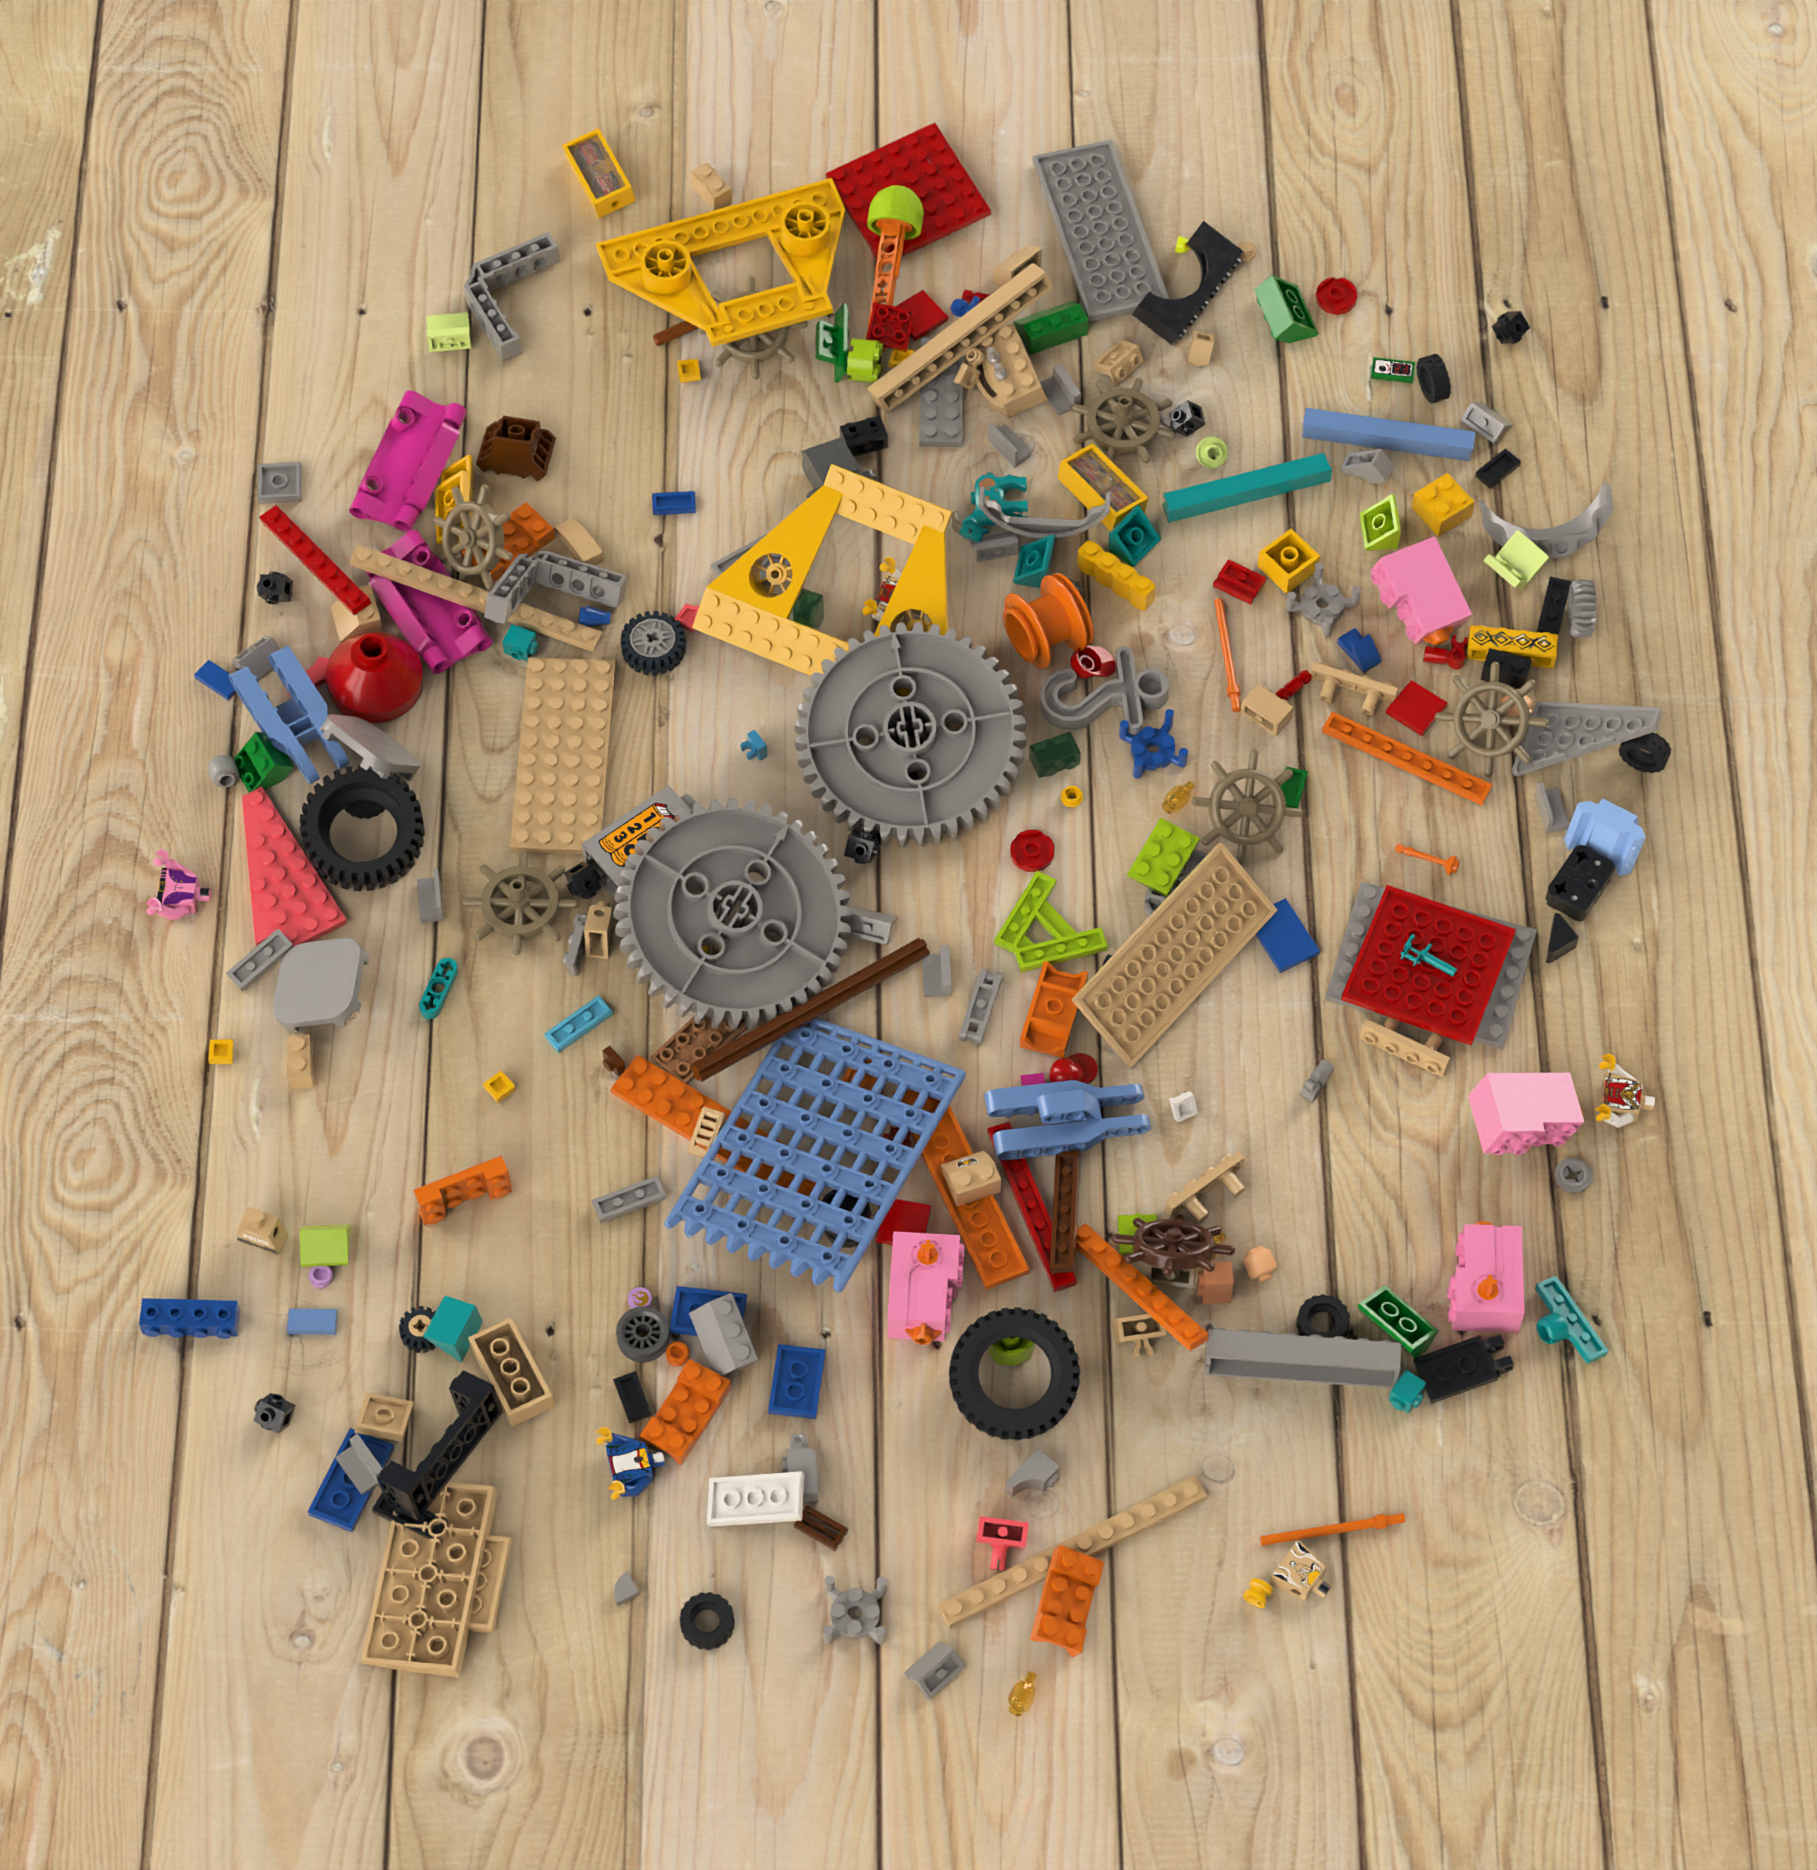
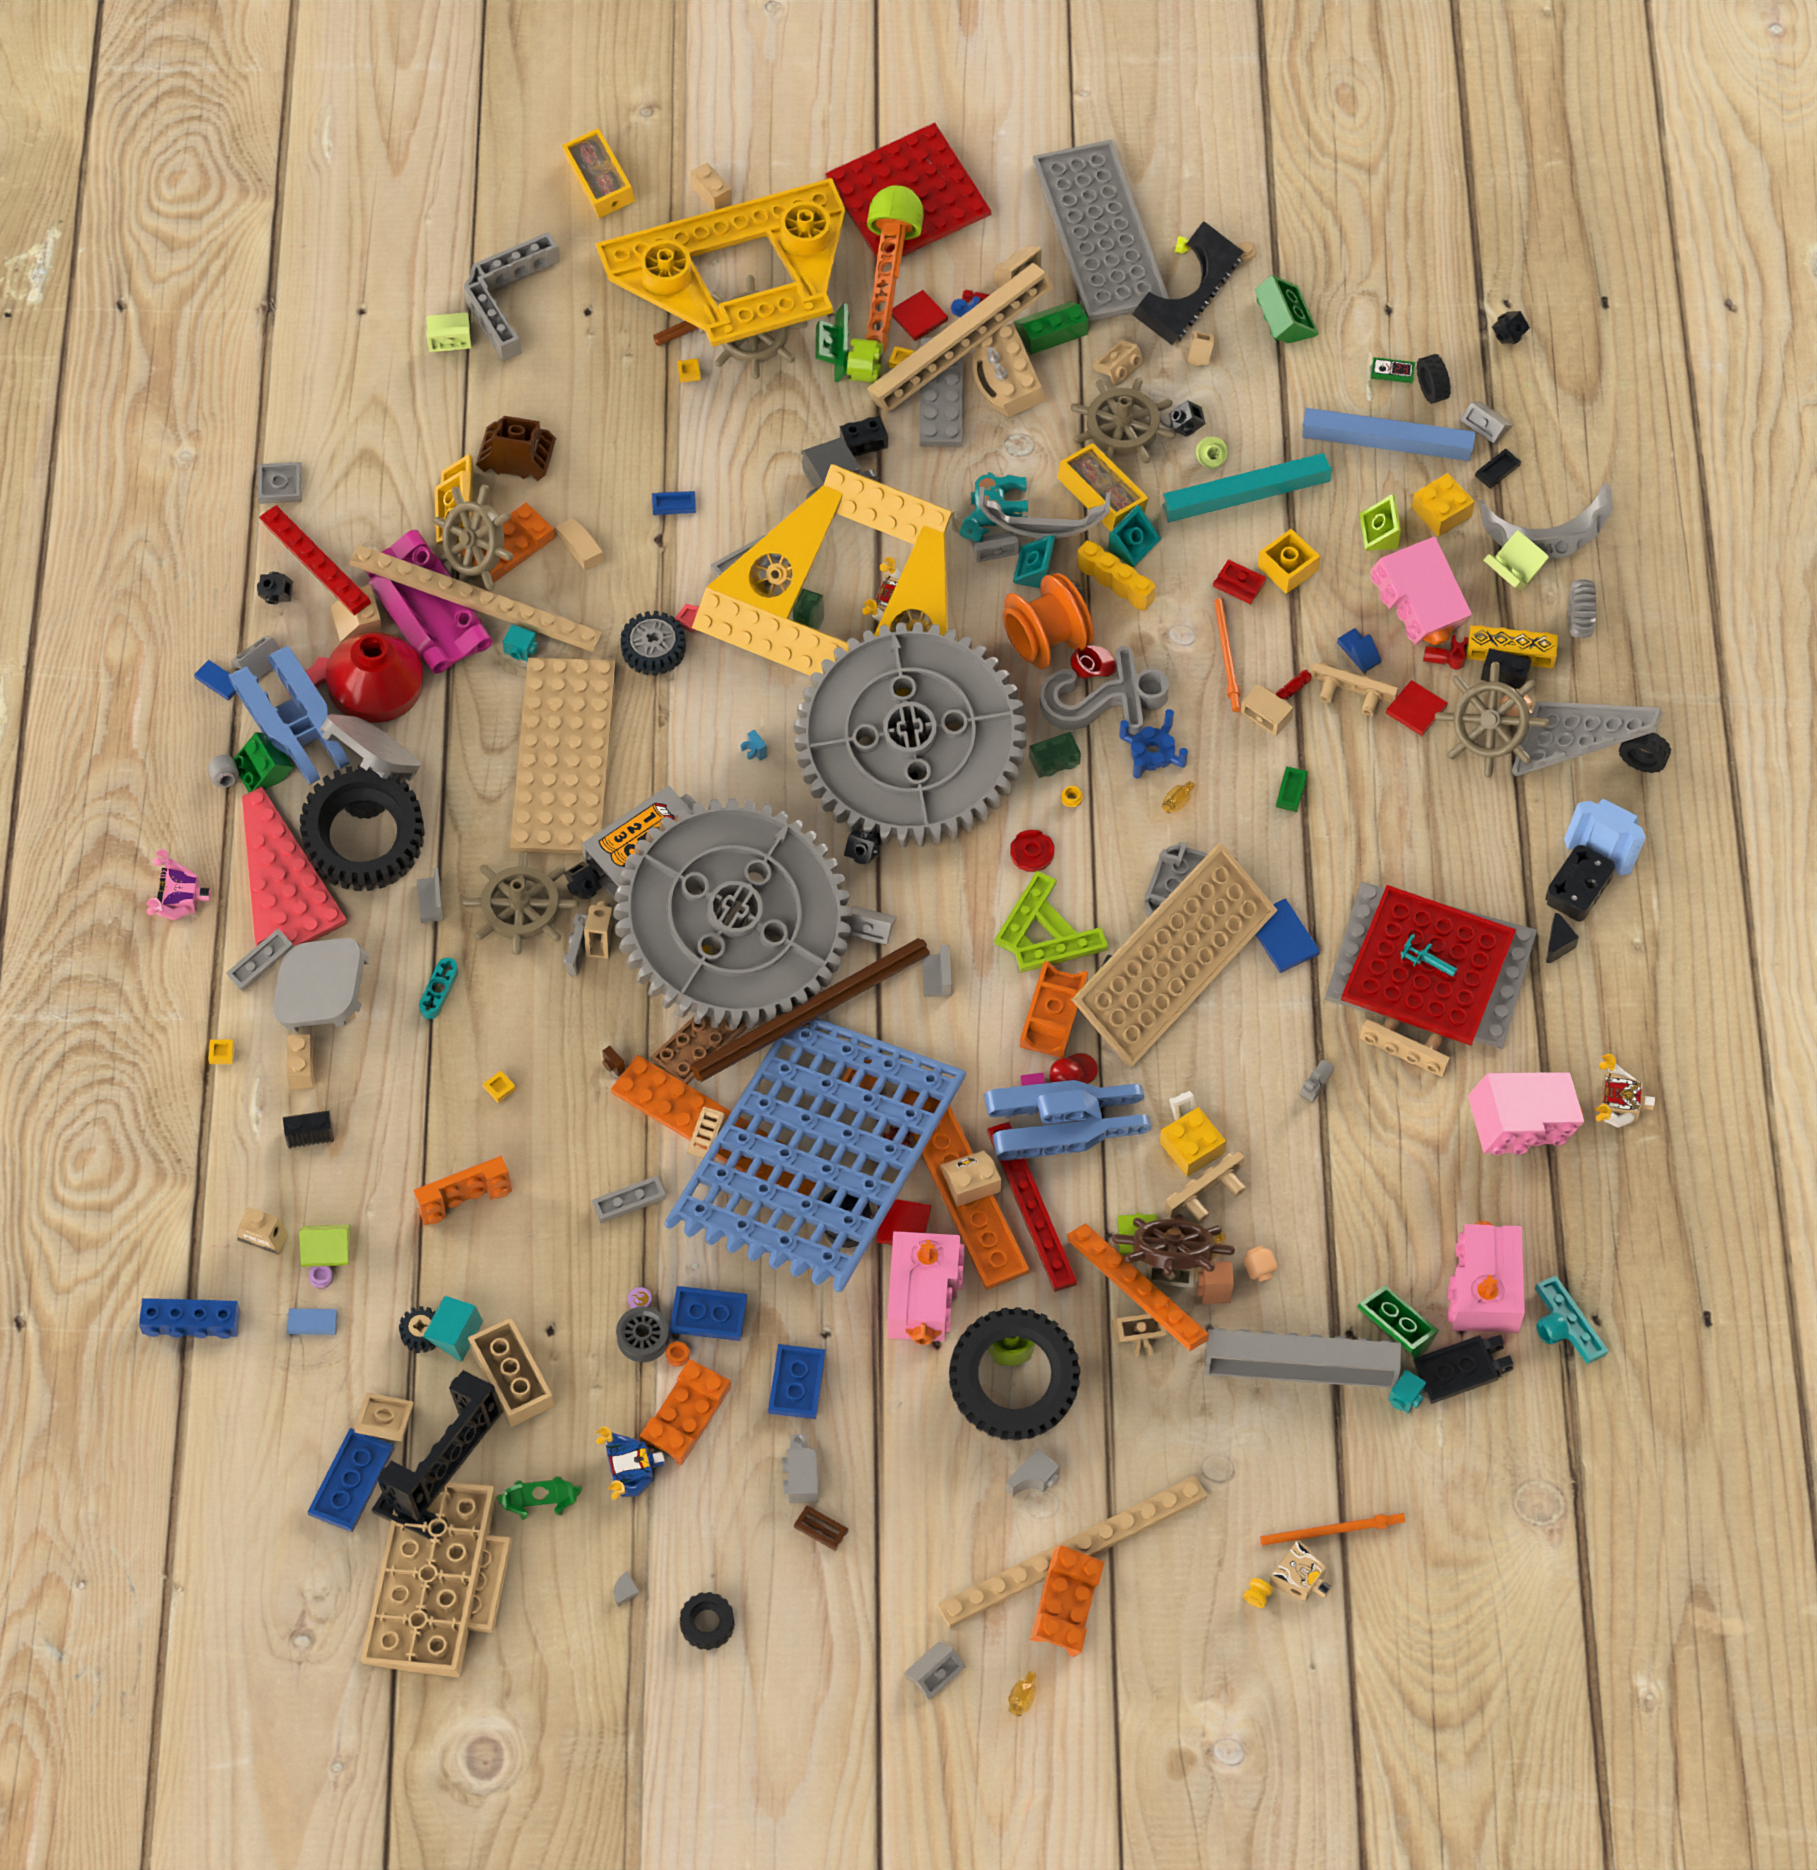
(274, 1412): black brick -> none
(308, 1129): none -> black brick
(360, 1465): light grey panel -> none
(408, 461): dark pink panel -> none
(521, 1496): none -> green piece
(546, 570): light grey brick -> none
(578, 1024): medium azure tile -> none
(592, 616): blue cone -> none
(632, 1397): black tile -> none
(724, 1336): light grey slope -> none
(755, 1499): white tile -> none
(855, 1599): light grey plate -> none
(890, 326): red tile -> none
(968, 373): tan plate -> none
(980, 1006): light grey plate -> none
(1001, 1536): coral brick -> none
(1008, 444): light grey panel -> none
(1061, 390): light grey panel -> none
(1065, 1212): reddish brown plate -> none
(1163, 857): lime plate -> none
(1192, 1141): none -> yellow brick
(1247, 806): dark tan piece -> none
(1322, 593): light grey plate -> none
(1323, 1304): black tyre -> none
(1336, 295): red tile -> none
(1369, 465): light grey arch -> none
(1407, 758): orange plate -> none
(1450, 865): orange piece -> none
(1551, 809): light grey panel -> none
(1554, 605): black plate -> none
(1577, 1167): light grey gear -> none

